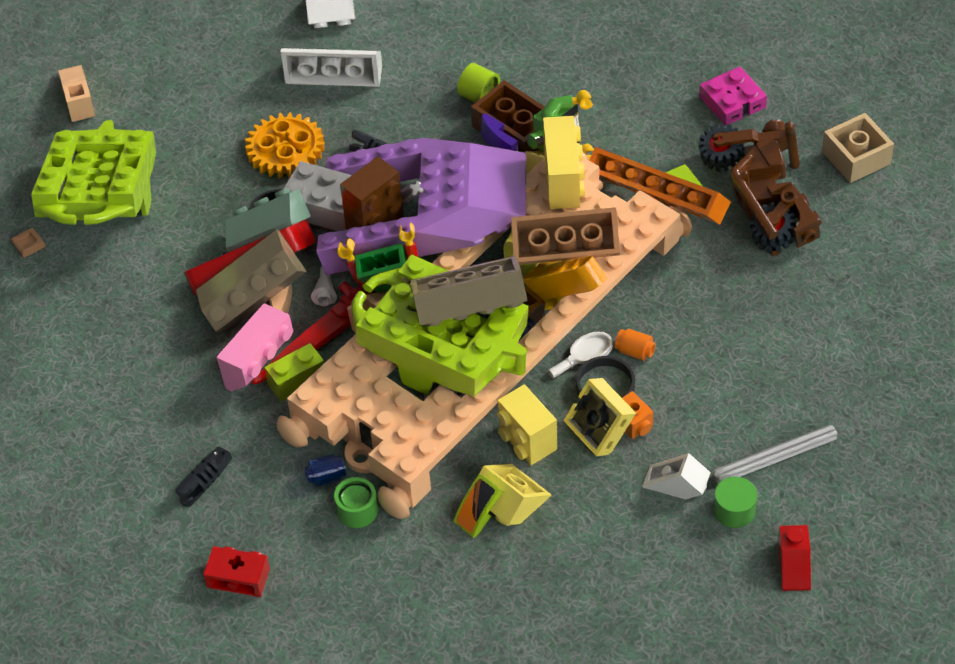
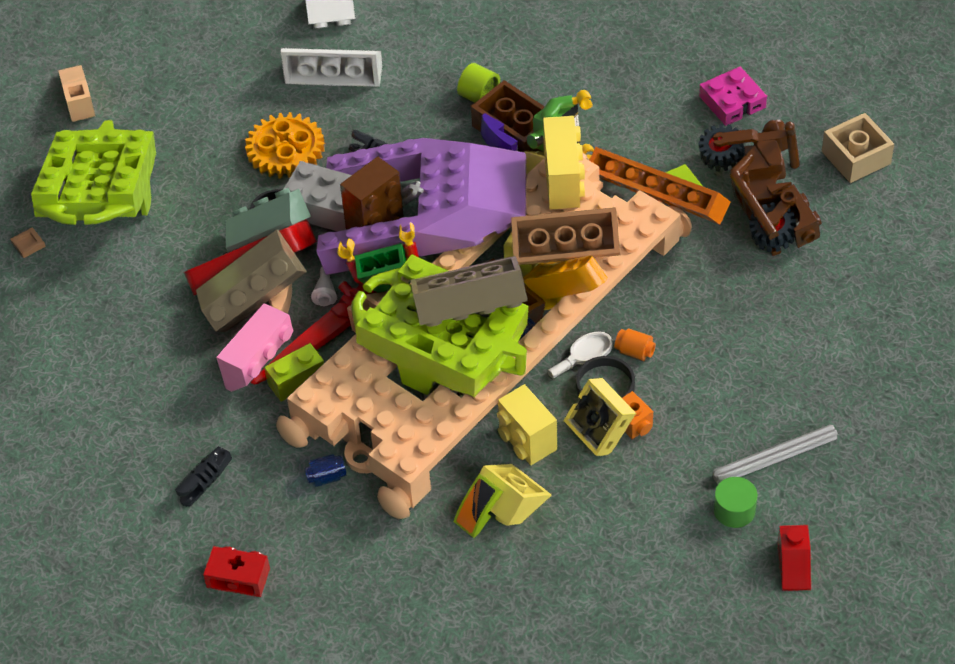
(356, 502): bright green piece -> none
(677, 477): white slope -> none

